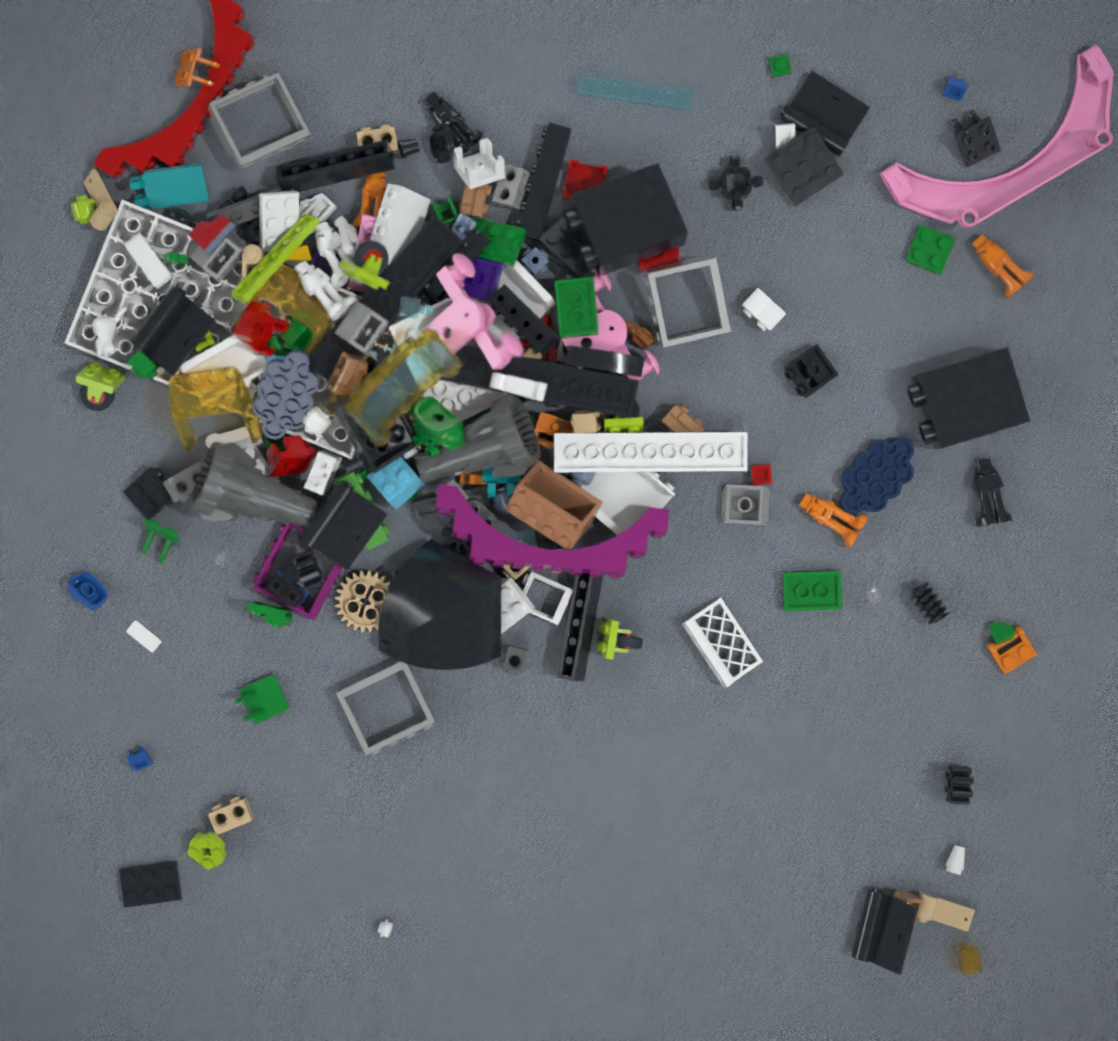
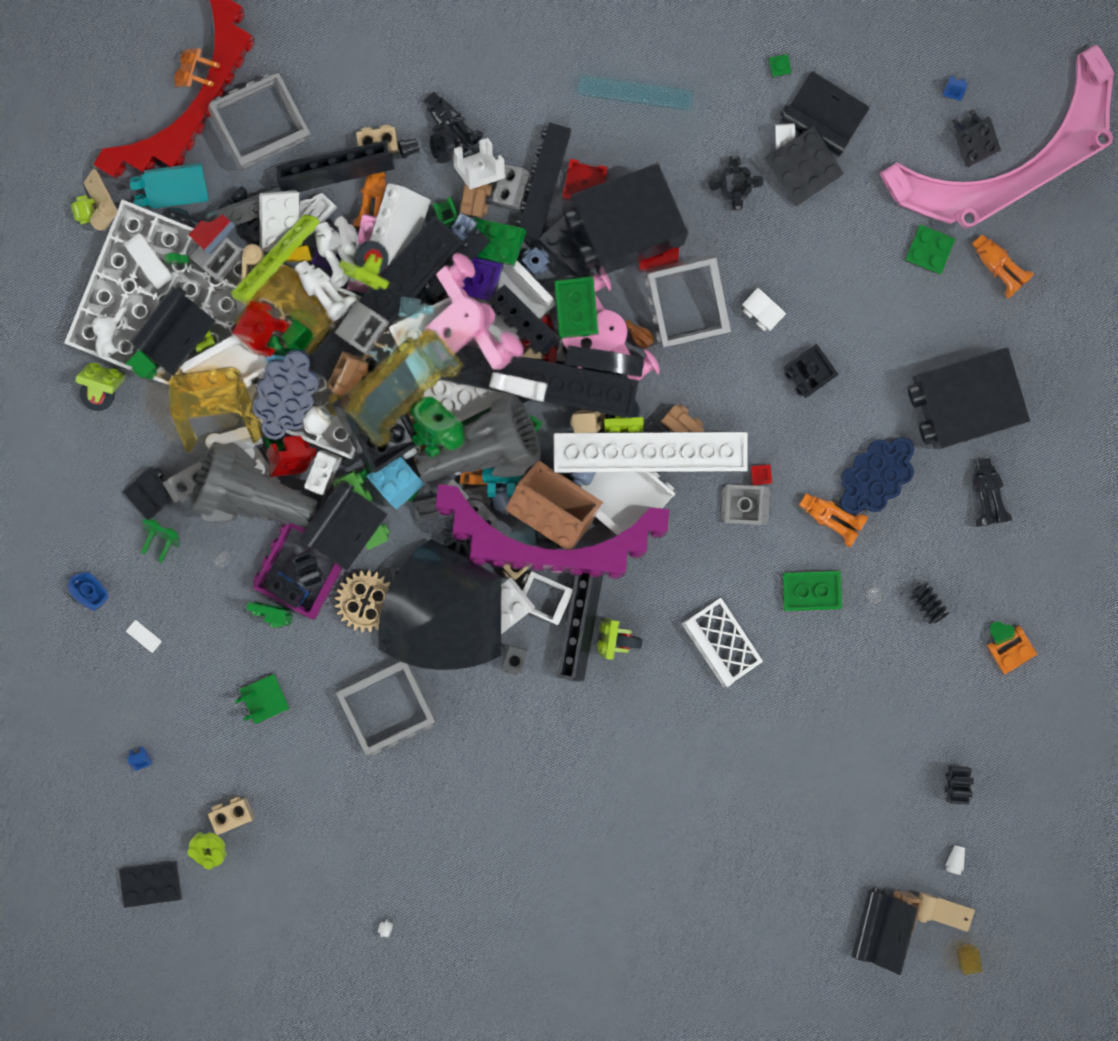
(551, 424): orange plate -> none

